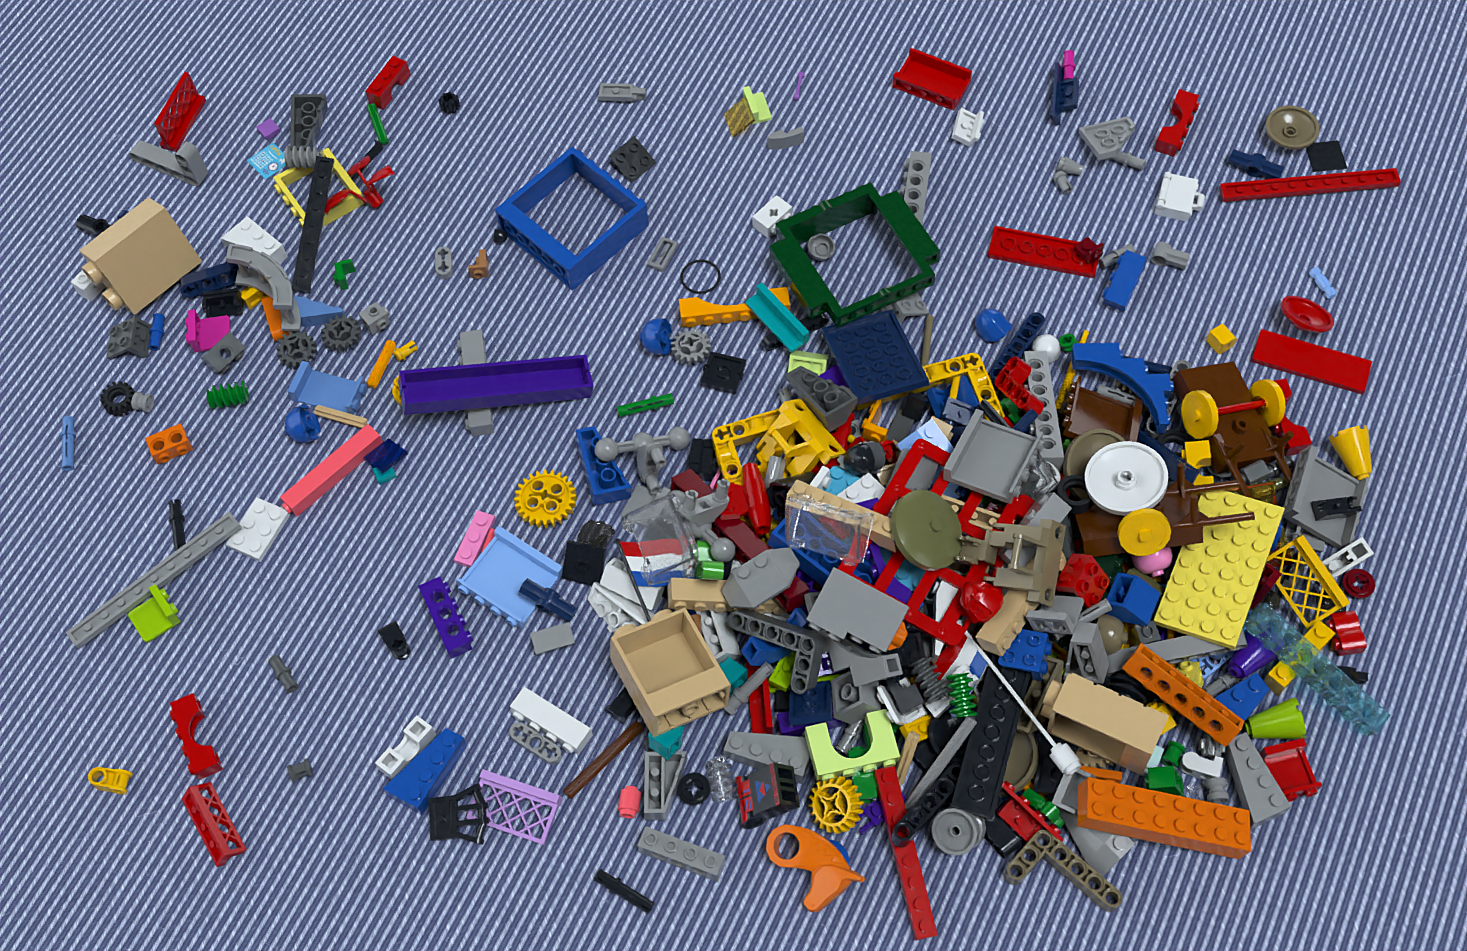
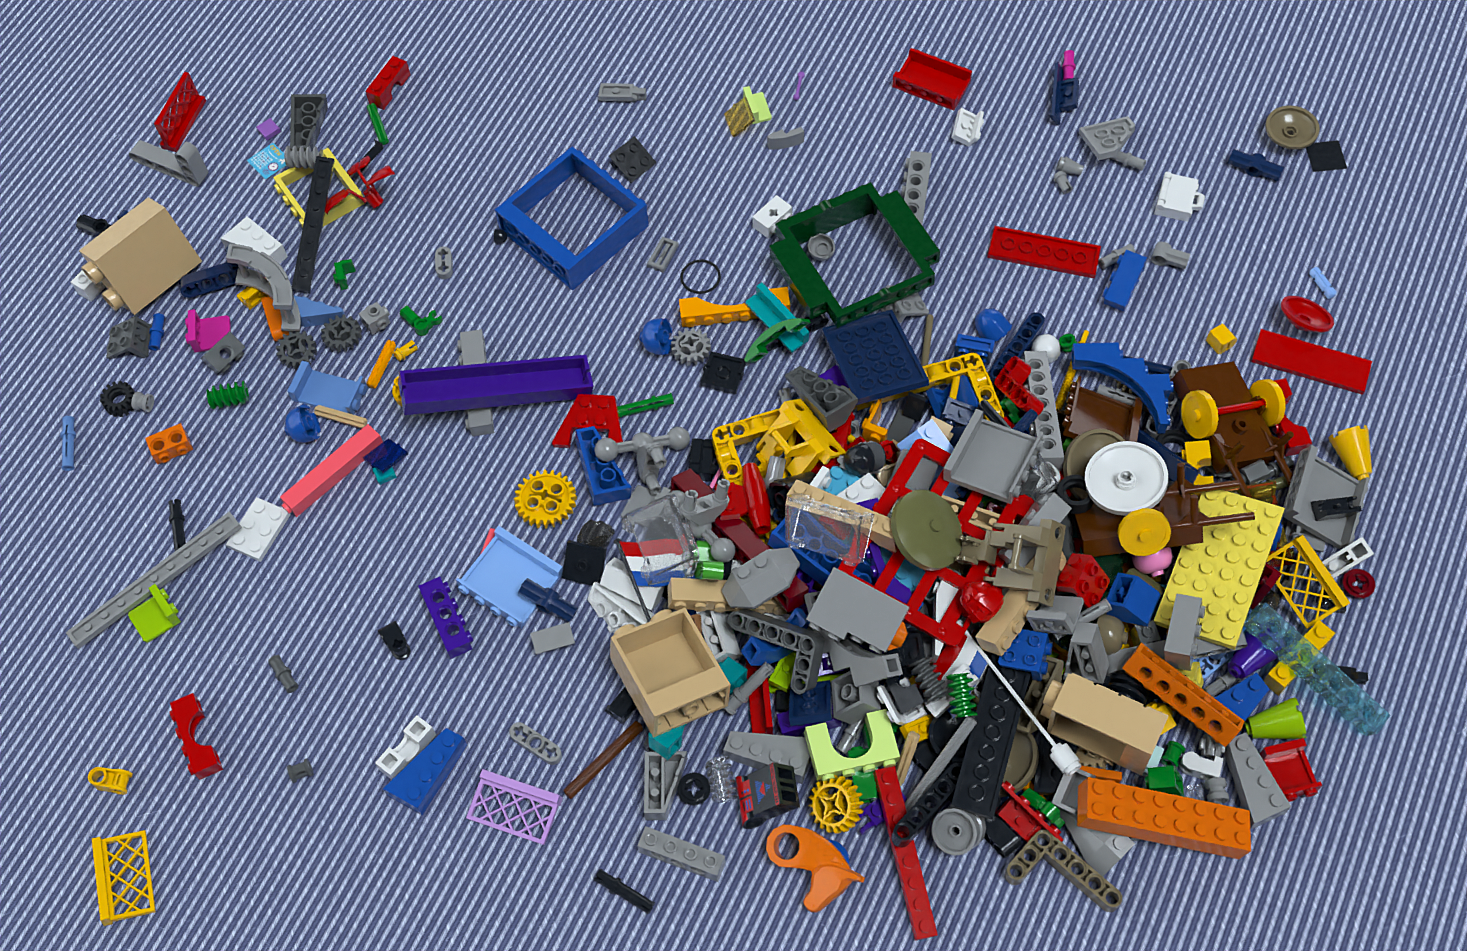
(104, 882): none -> yellow fence
(204, 820): red fence -> none
(222, 302): black hinge -> none
(421, 325): none -> green bar
(445, 818): black plate -> none
(449, 103): black gear -> none
(474, 539): bright pink plate -> none
(481, 268): medium nougat bracket -> none
(551, 721): white brick -> none
(587, 412): none -> red wing
(629, 802): coral brick -> none
(758, 348): none -> green slope
(808, 360): yellowish green panel -> none
(970, 344): none -> blue bracket
(1089, 250): dark red bracket -> none
(1171, 137): red arch -> none
(1183, 631): none -> light grey wedge
(1309, 184): red plate -> none
(1348, 634): red brick -> none

